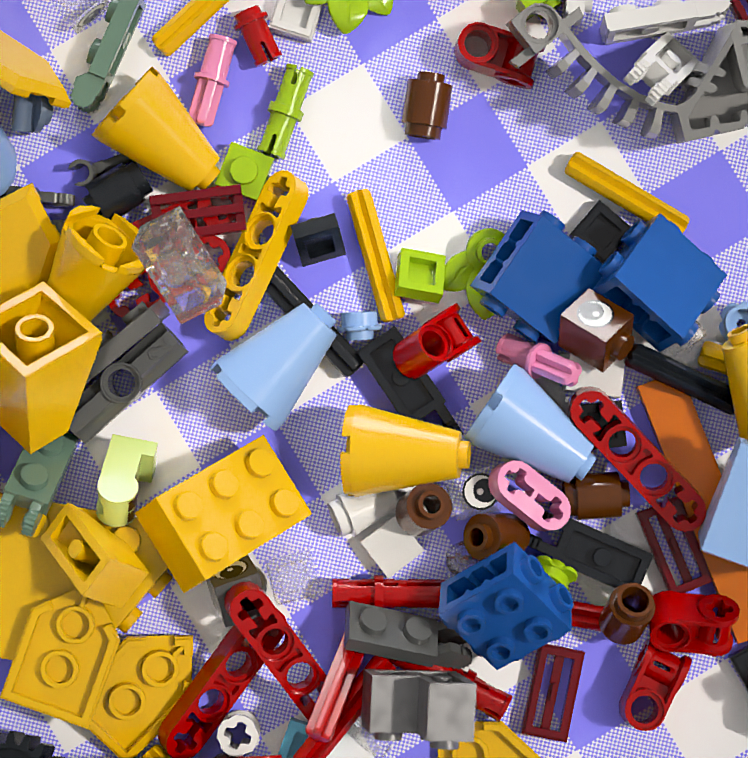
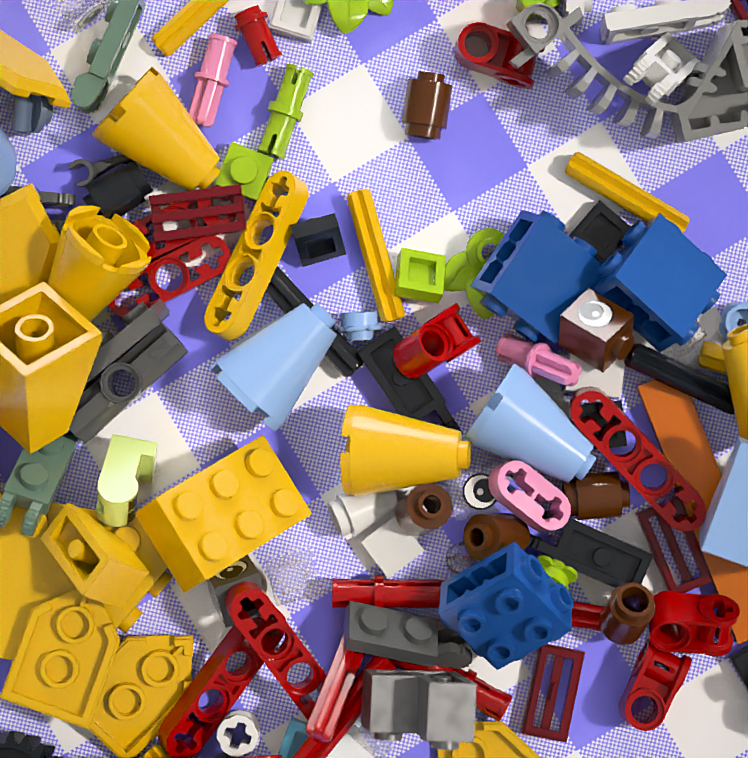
(180, 265): clear brick -> none

